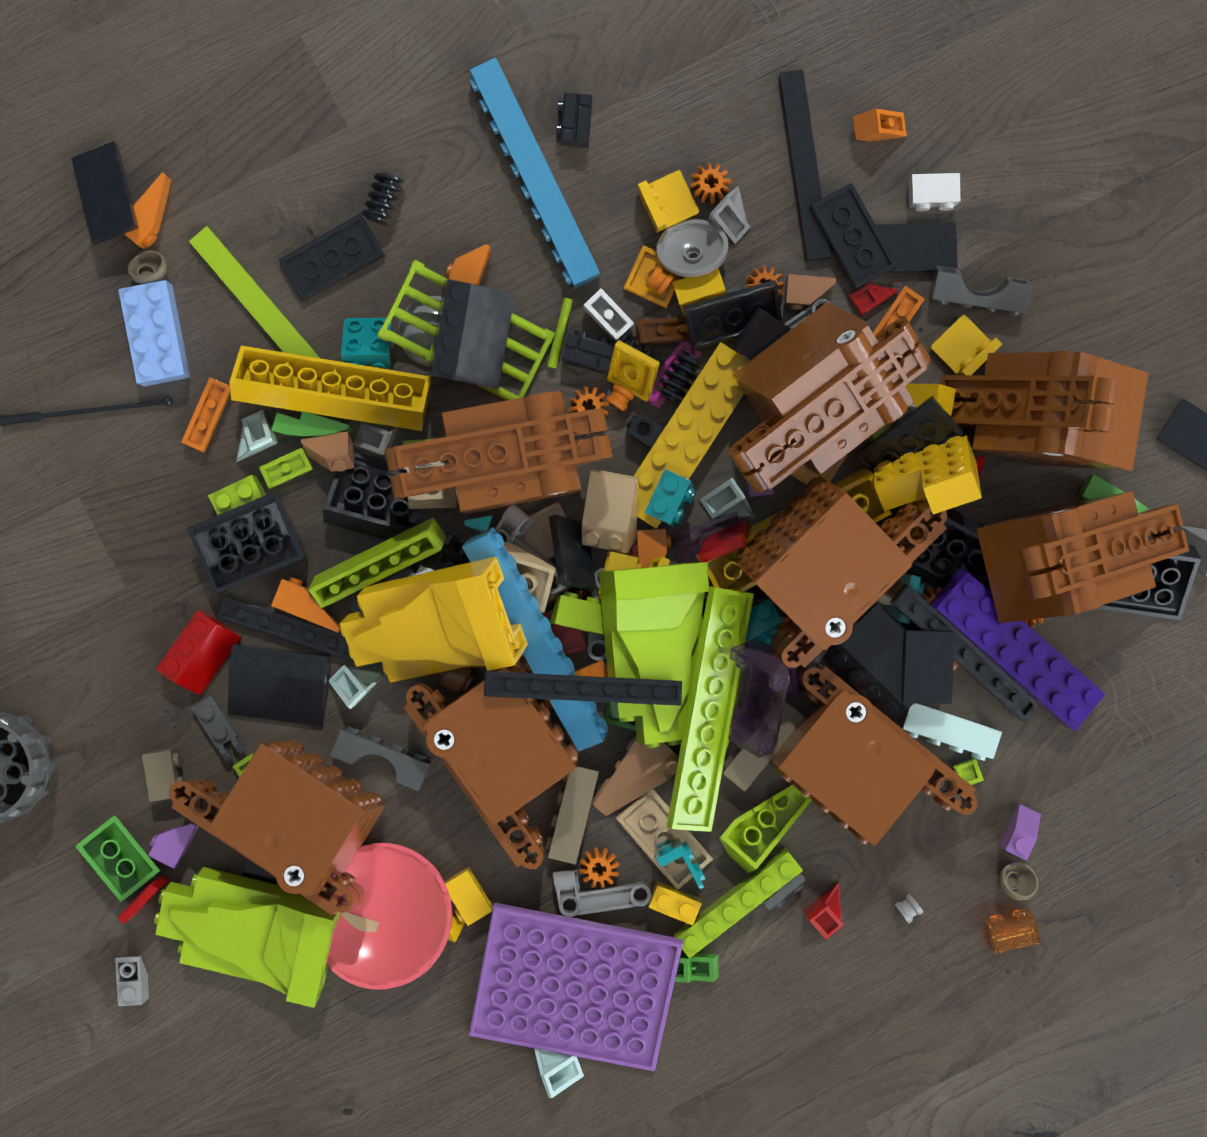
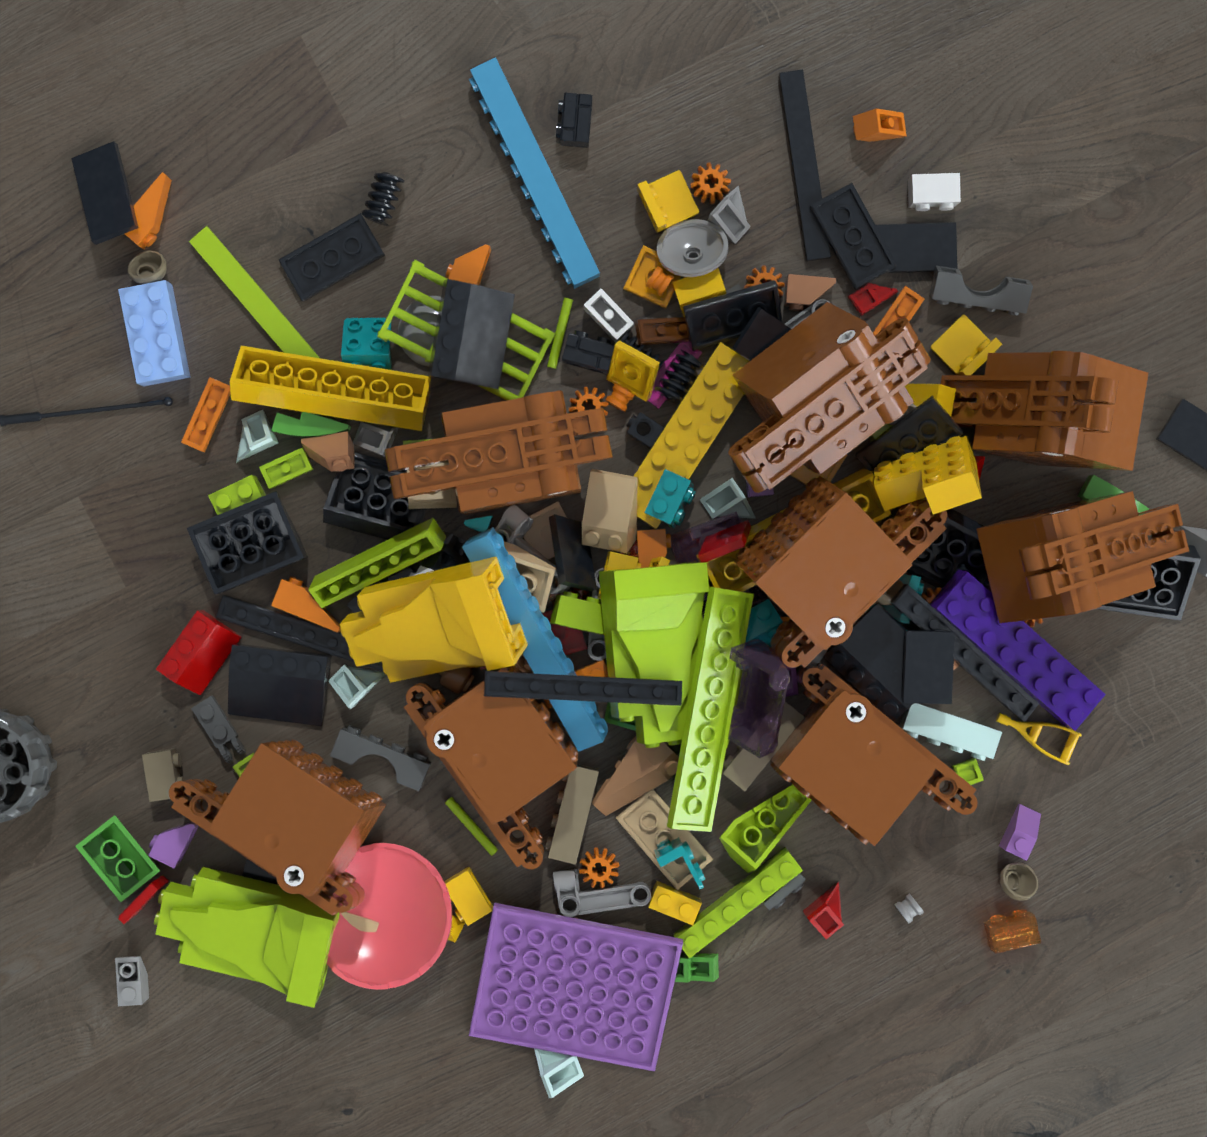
(471, 826): none -> lime bar
(1035, 731): none -> yellow piece

